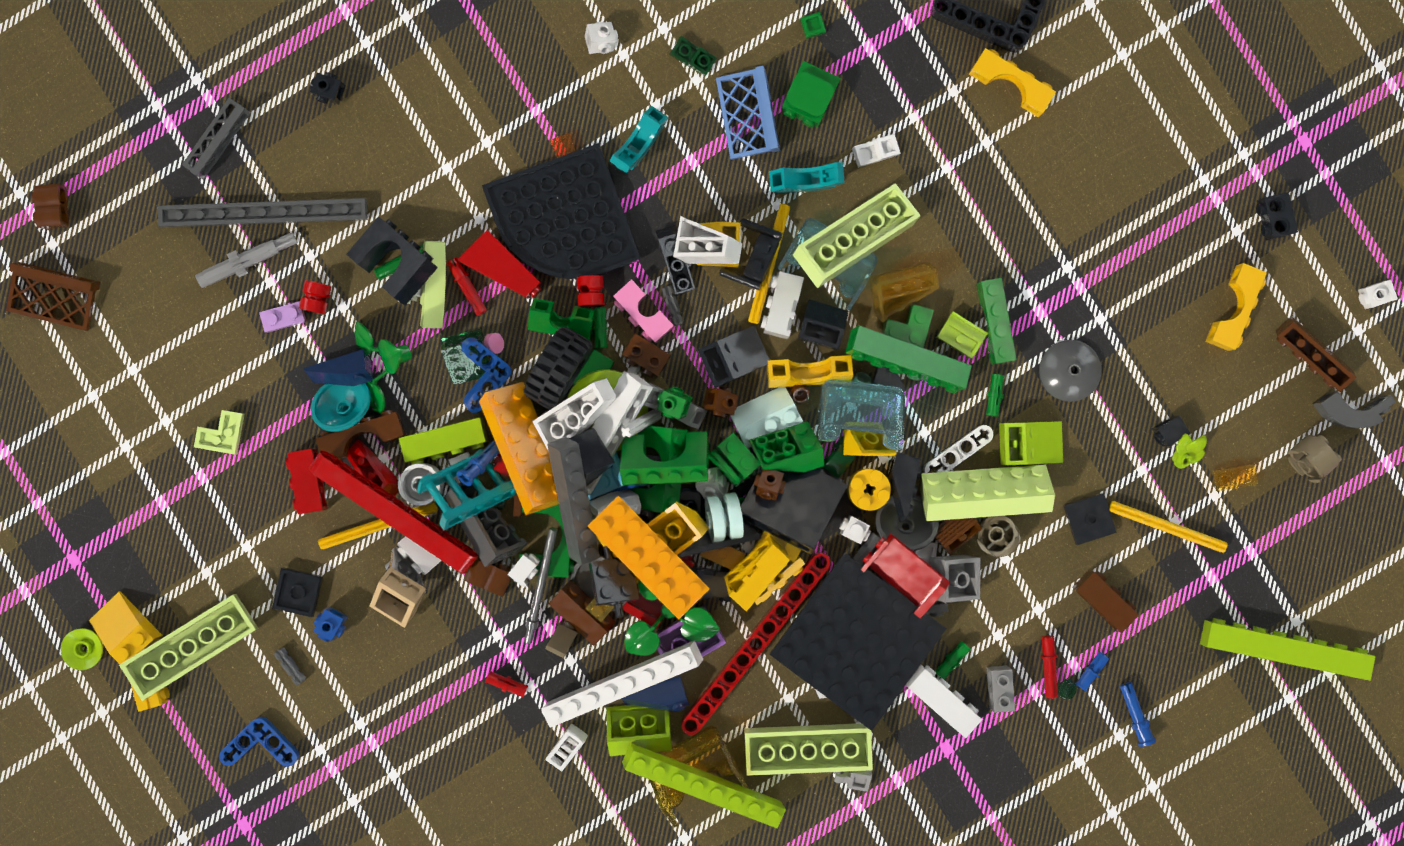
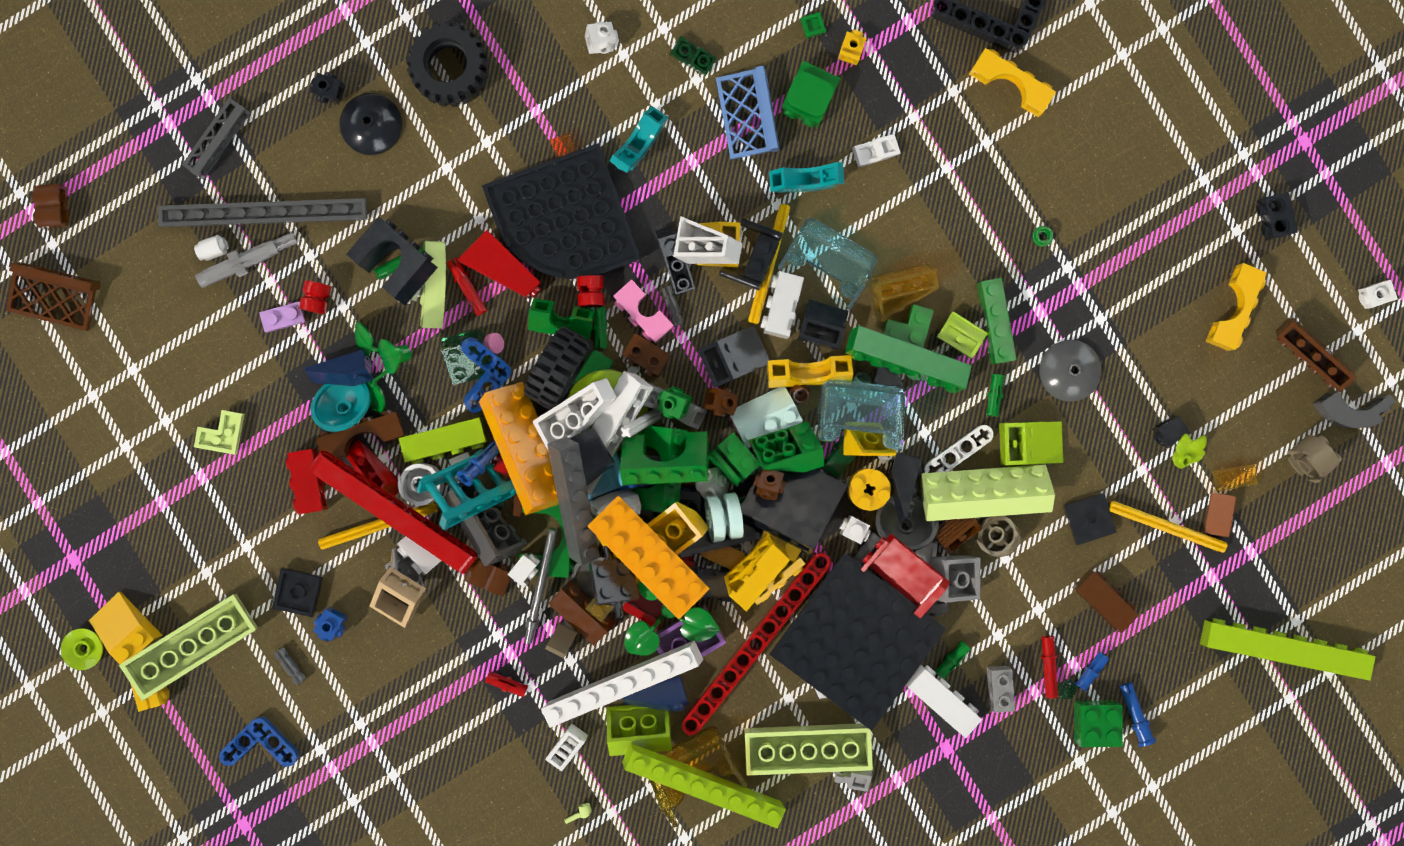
(211, 248): none -> white brick
(380, 133): none -> black dish
(431, 43): none -> black tyre
(584, 811): none -> yellowish green hand
(848, 53): none -> yellow brick
(856, 235): yellowish green brick -> none
(1048, 236): none -> green plate
(1098, 723): none -> green brick
(1219, 514): none -> dark orange slope

